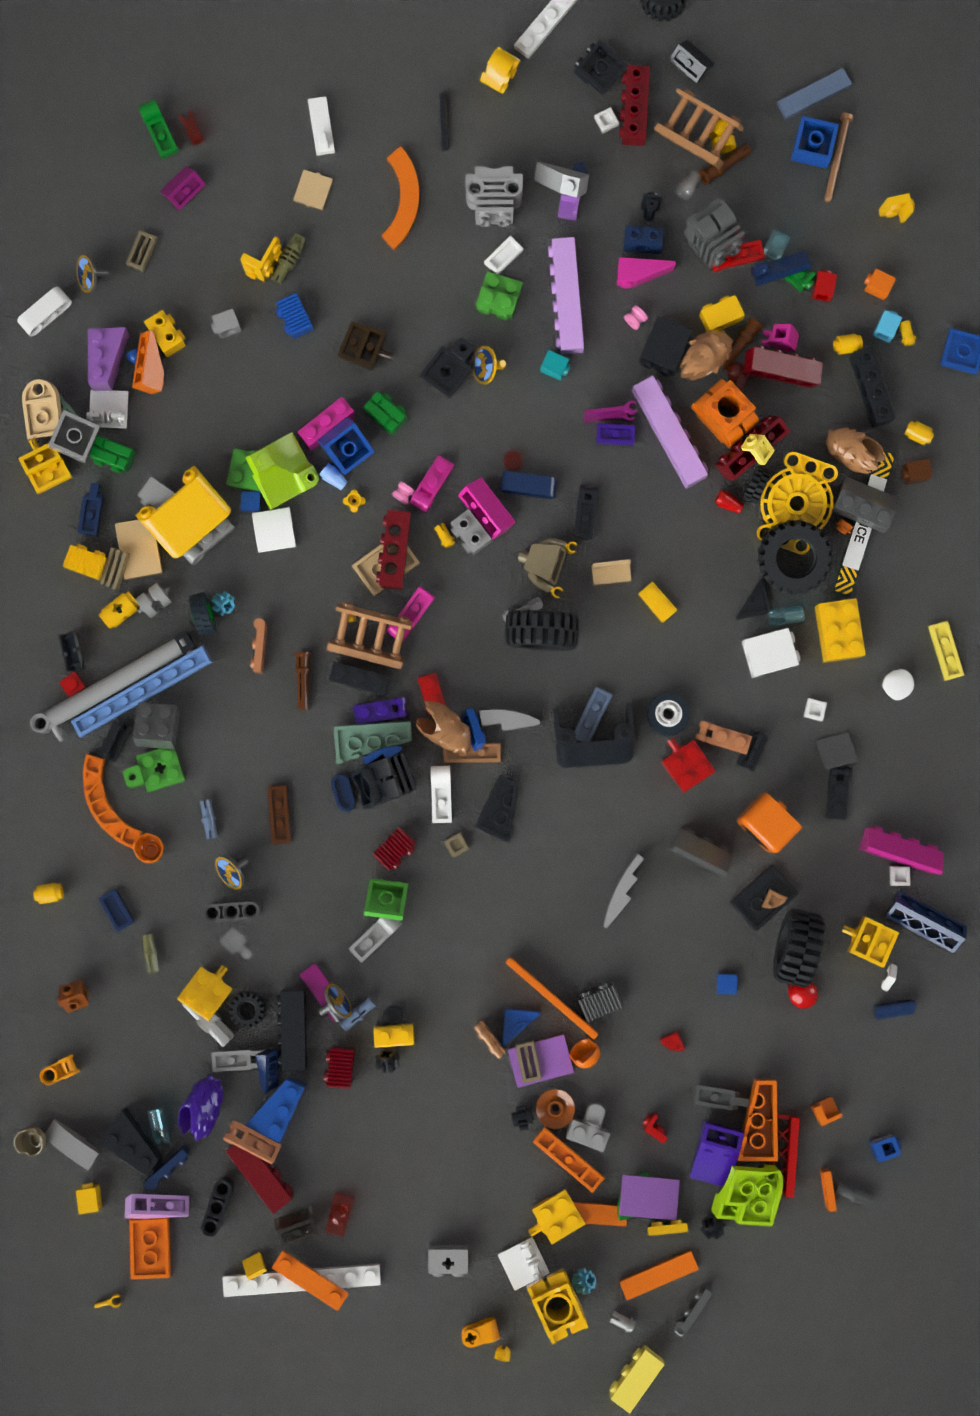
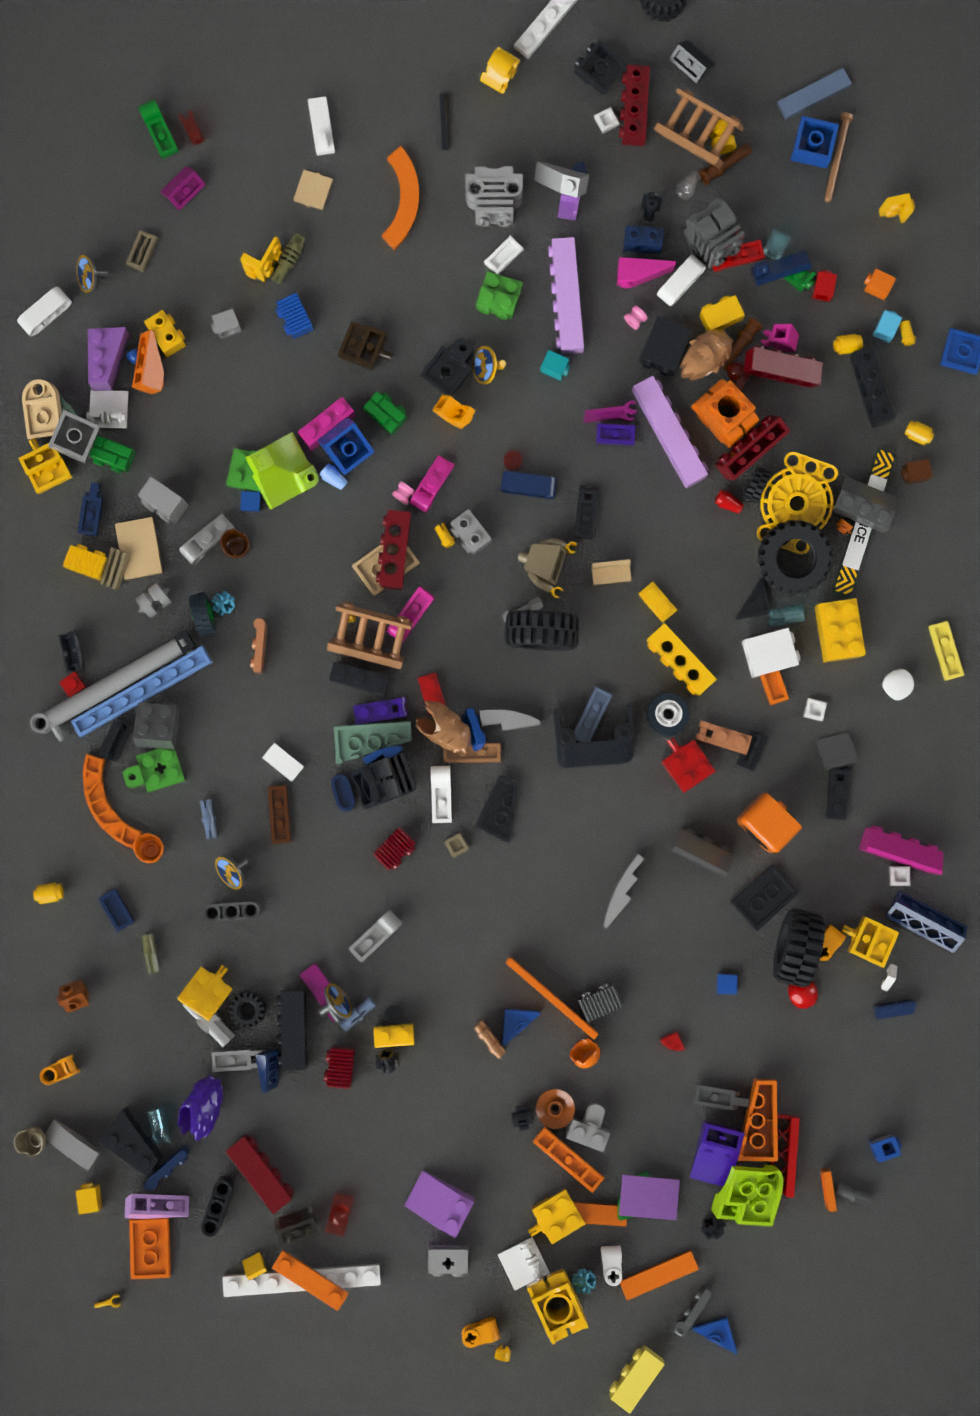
(110, 614): yellow piece -> none
(186, 514): yellow windscreen -> none
(234, 543): none -> reddish brown hair
(235, 941): clear plate -> none
(252, 1142): nougat plate -> none
(273, 529): white slope -> none
(278, 1111): blue wedge -> none
(283, 762): none -> white tile
(302, 670): reddish brown pin -> none
(349, 500): yellow plate -> none
(386, 899): bright green plate -> none
(439, 1203): none -> medium lavender slope
(453, 411): none -> light orange brick
(486, 508): dark pink brick -> none
(524, 1044): dark tan tile -> none
(552, 1059): medium lavender tile -> none
(611, 1260): none -> white piece
(624, 1322): light grey pin -> none
(655, 1131): red bracket -> none
(658, 1228): yellow plate -> none
(665, 634): none -> yellow brick
(681, 280): none -> white beam
(717, 1332): none -> blue tile
(759, 447): light yellow bracket -> none
(773, 899): medium nougat tile -> none
(774, 687): none -> orange tile
(826, 1111): orange panel -> none
(832, 941): none -> light orange piece
(854, 450): medium nougat head -> none

